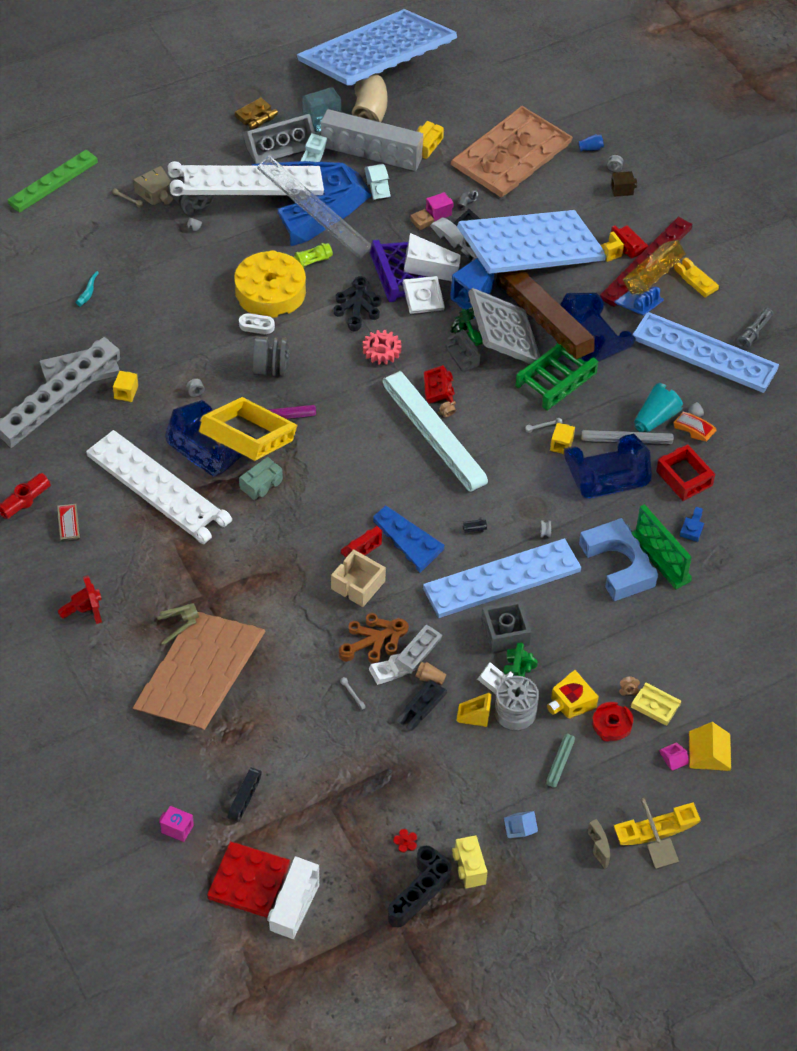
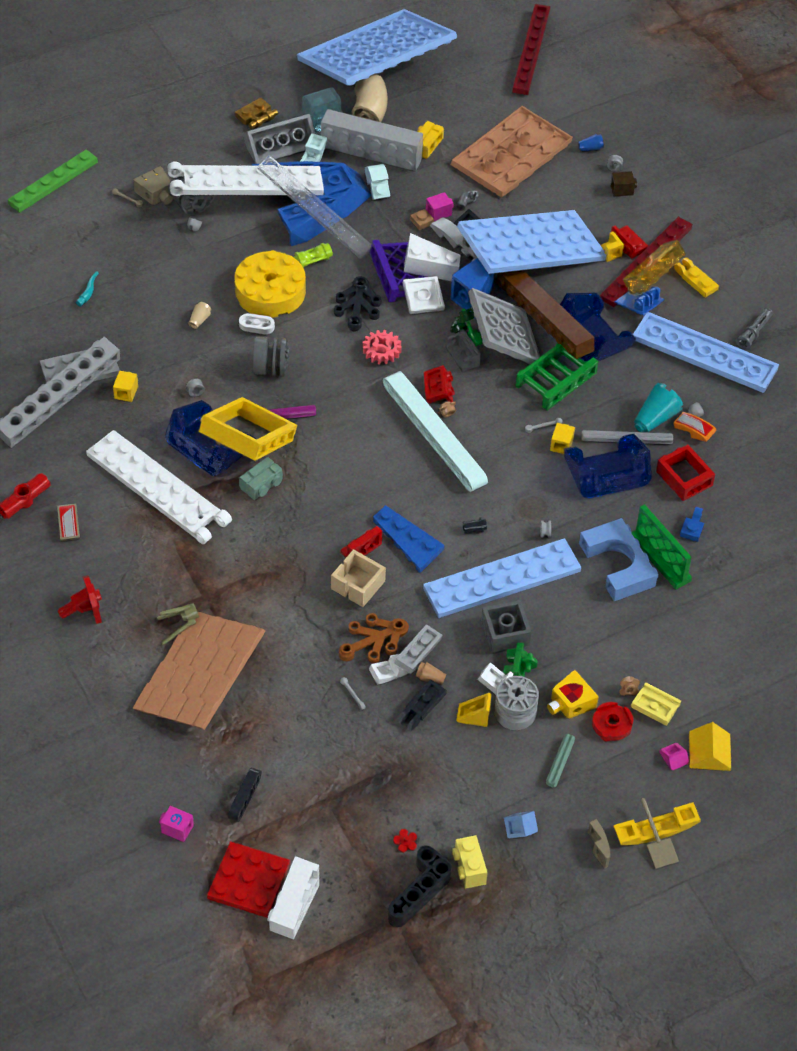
(199, 314): none -> tan cone
(531, 49): none -> dark red plate

